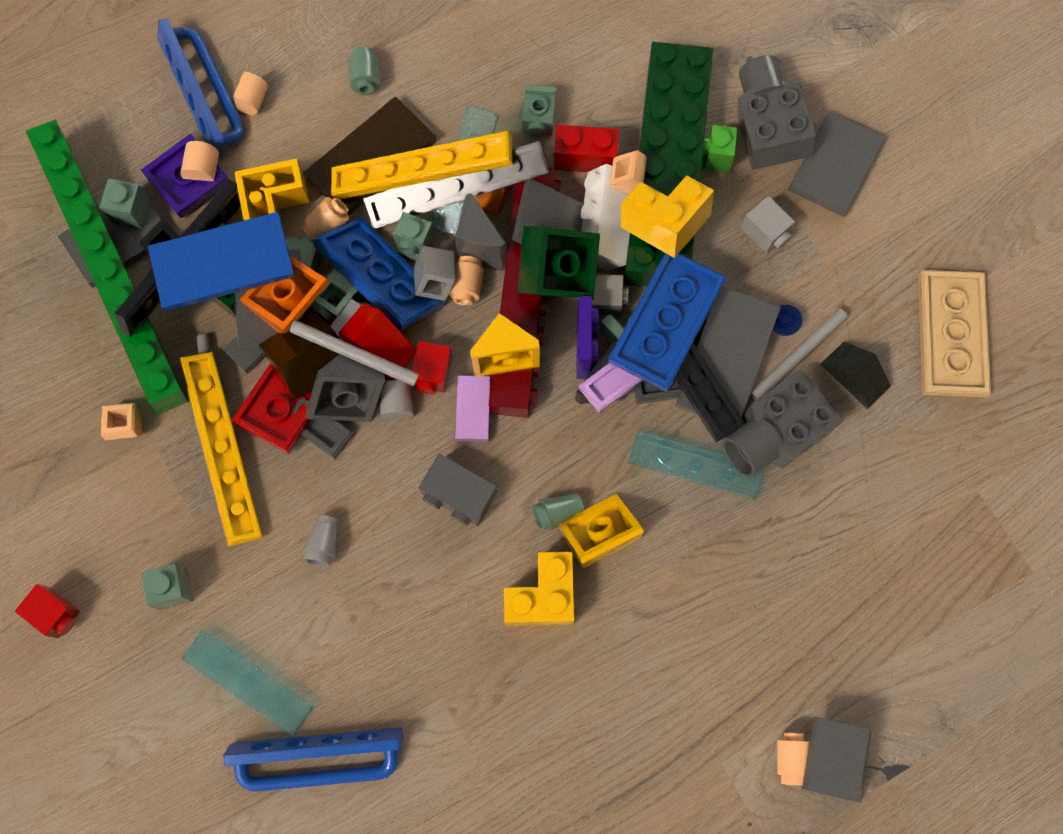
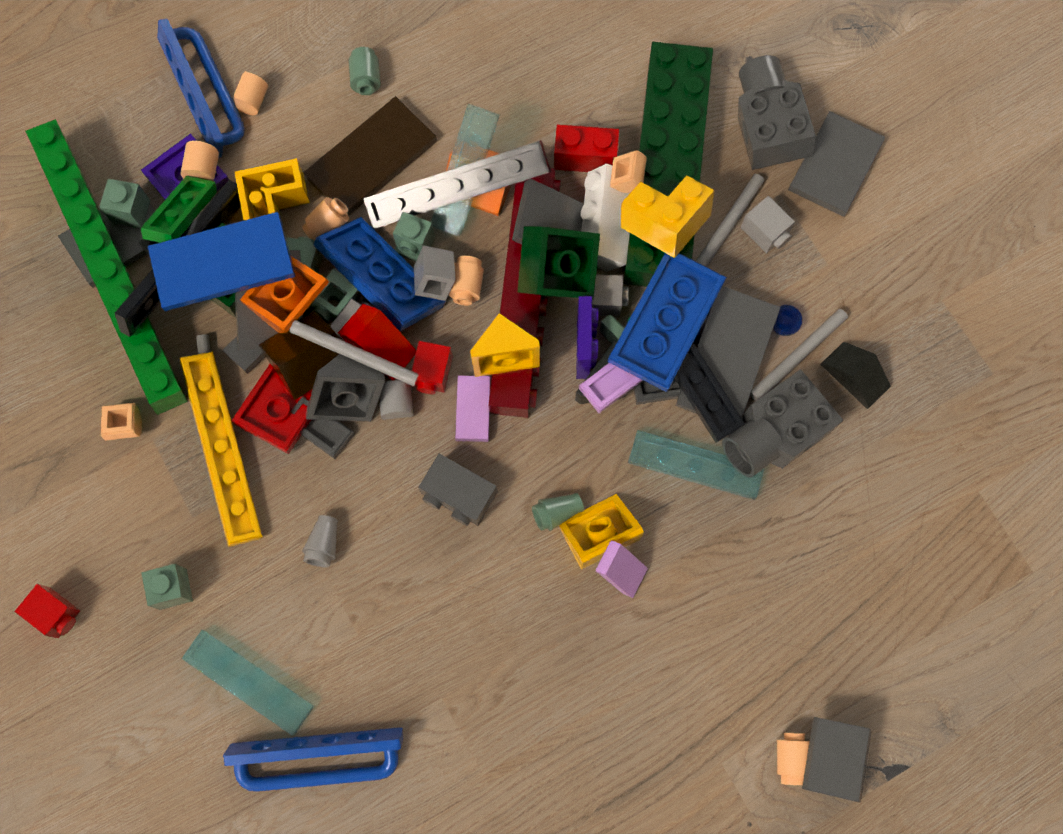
(179, 209): none -> green plate
(422, 165): yellow tile -> none
(479, 237): dark grey slope -> none
(538, 110): sand green brick -> none
(551, 601): yellow brick -> none
(621, 569): none -> lavender tile
(719, 149): bright green brick -> none
(730, 220): none -> light grey bar
(954, 333): tan tile -> none

